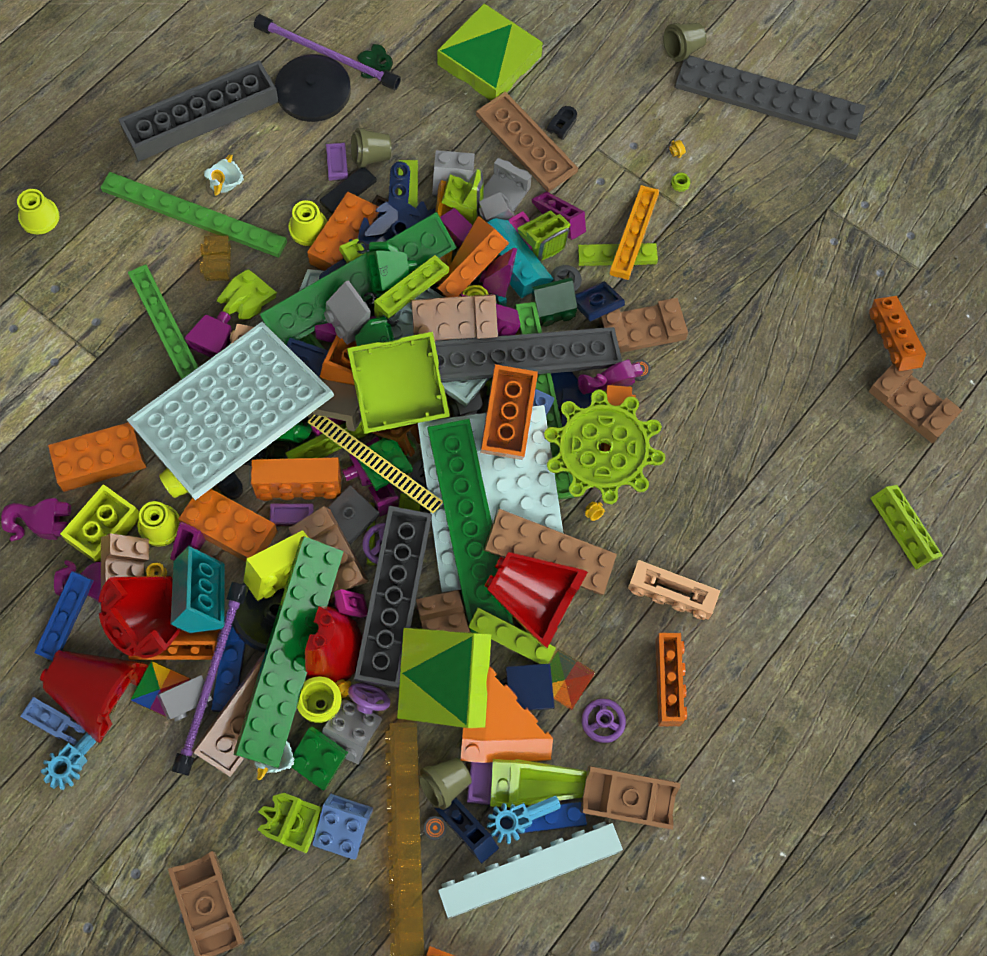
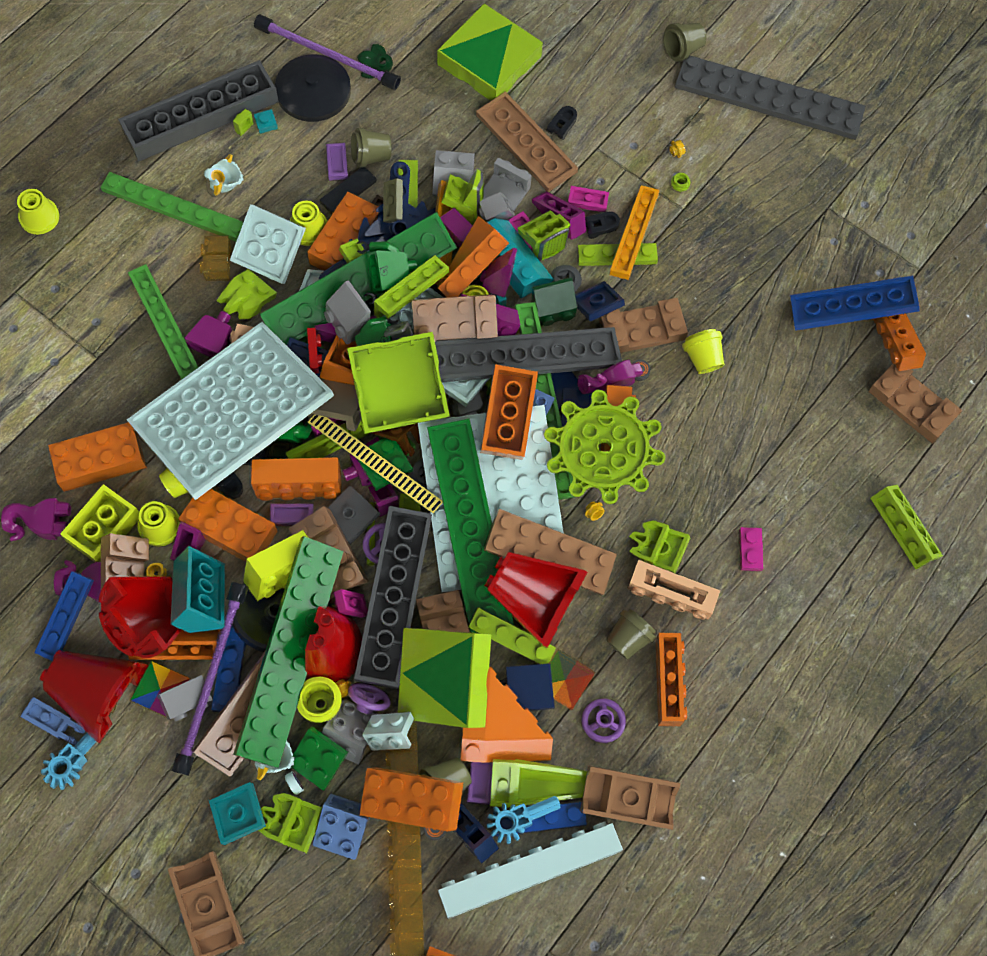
(237, 813): none -> teal plate
(243, 122): none -> lime plate
(265, 121): none -> teal plate
(267, 244): none -> light aqua plate
(294, 783): none -> light aqua tile
(314, 341): none -> red plate
(388, 731): none -> light aqua bracket
(392, 200): none -> olive plate
(399, 330): none -> dark grey bracket
(411, 799): none -> orange brick
(588, 199): none -> dark pink plate
(608, 223): none -> black plate
(630, 634): none -> olive piece
(660, 545): none -> lime plate
(705, 350): none -> neon yellow piece
(751, 549): none -> dark pink plate
(854, 303): none -> blue plate

